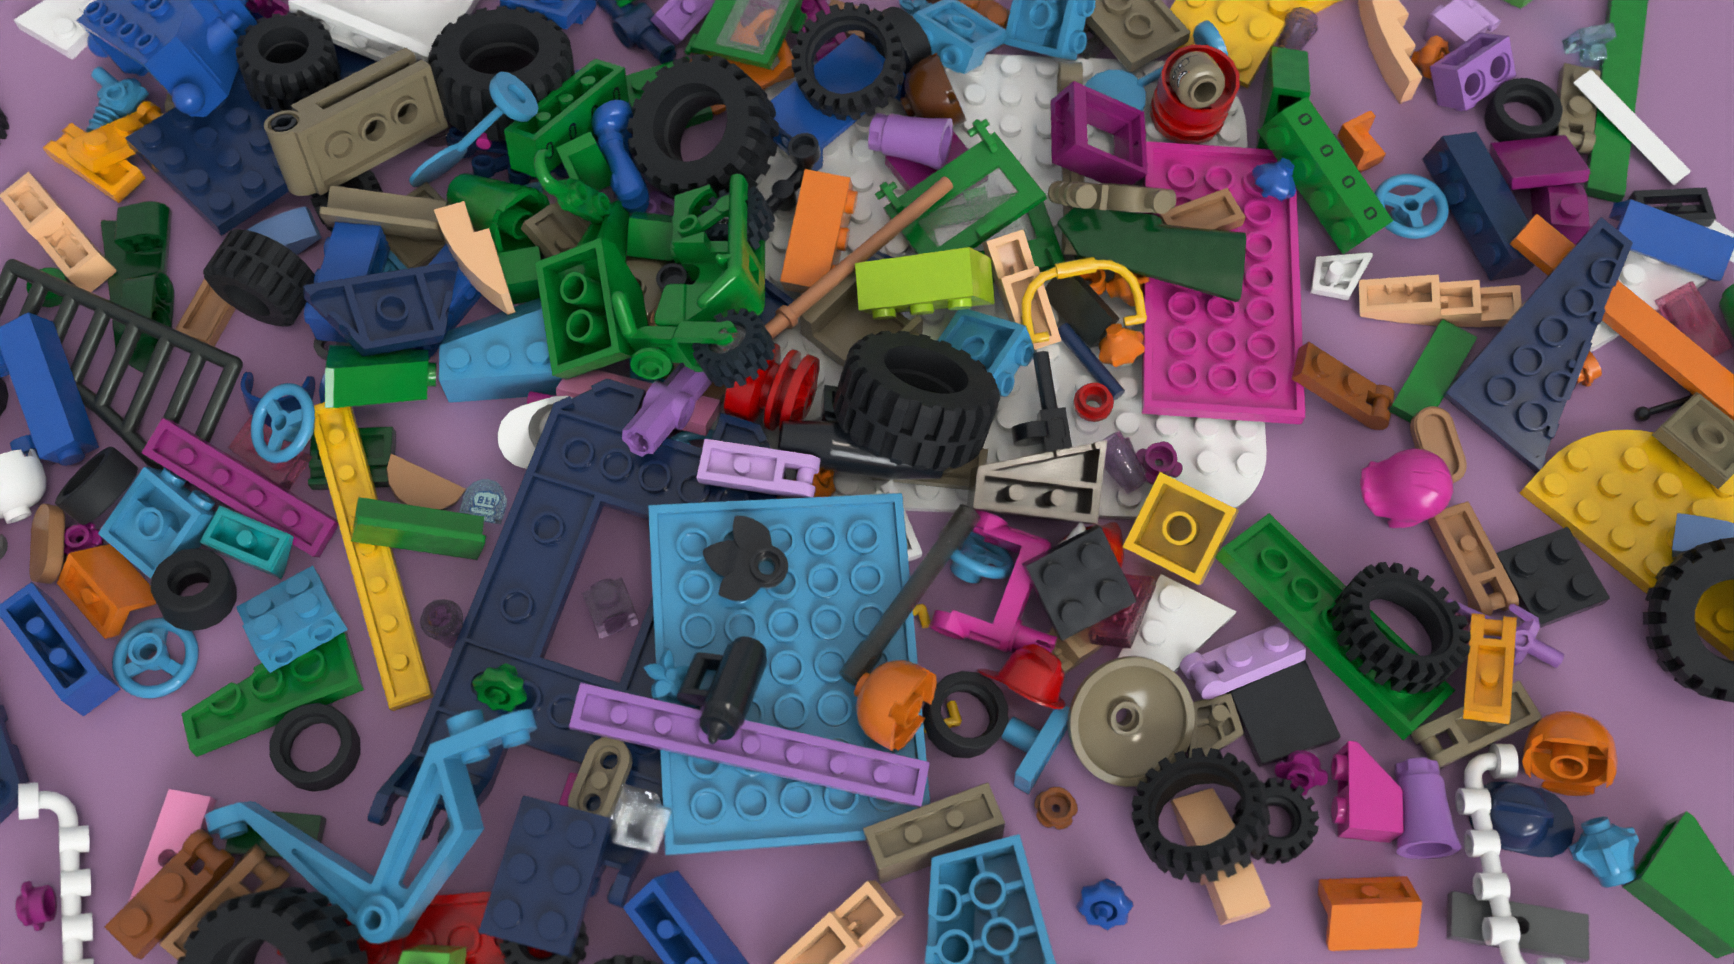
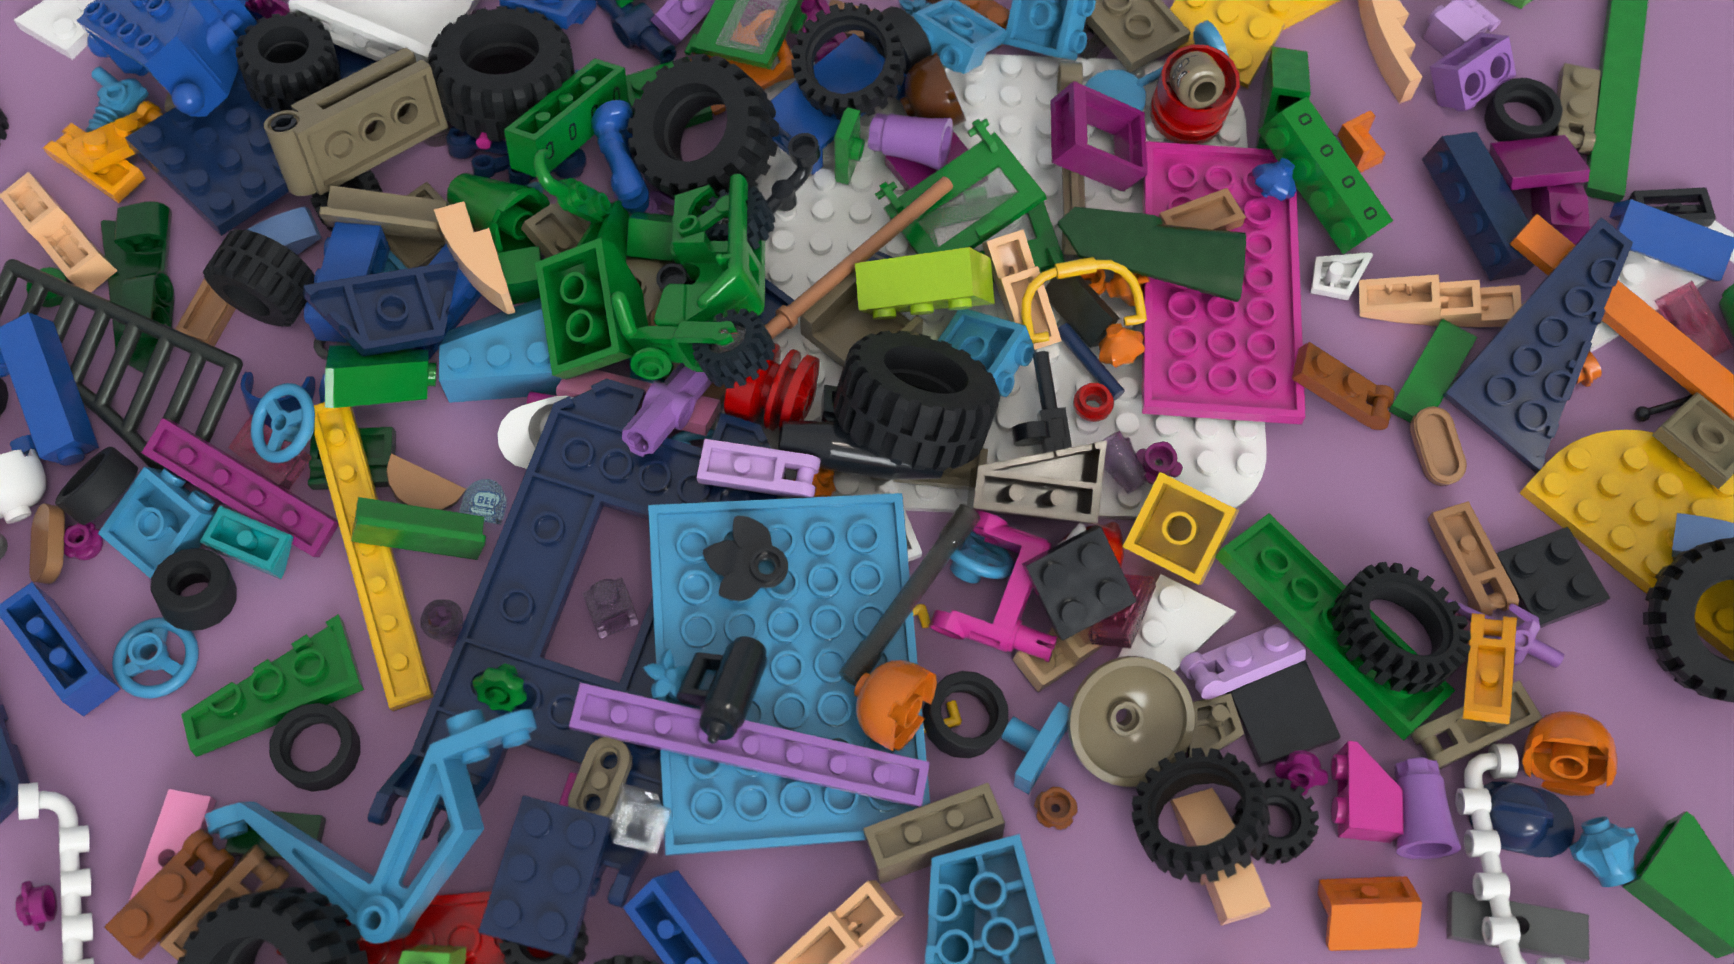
(104, 587): orange panel -> none
(290, 619): dark azure plate -> none
(511, 98): dark azure piece -> none
(585, 162): green panel -> none
(818, 229): orange wedge -> none
(847, 145): none -> green plate
(1032, 674): red piece -> none
(1104, 904): blue piece -> none
(1112, 196): dark tan piece -> none
(1298, 29): cone -> none
(1407, 209): dark azure piece -> none
(1407, 487): dark pink hair -> none
(1433, 51): orange piece -> none
(1590, 43): clear light blue tile -> none
(1632, 127): white sticker -> none

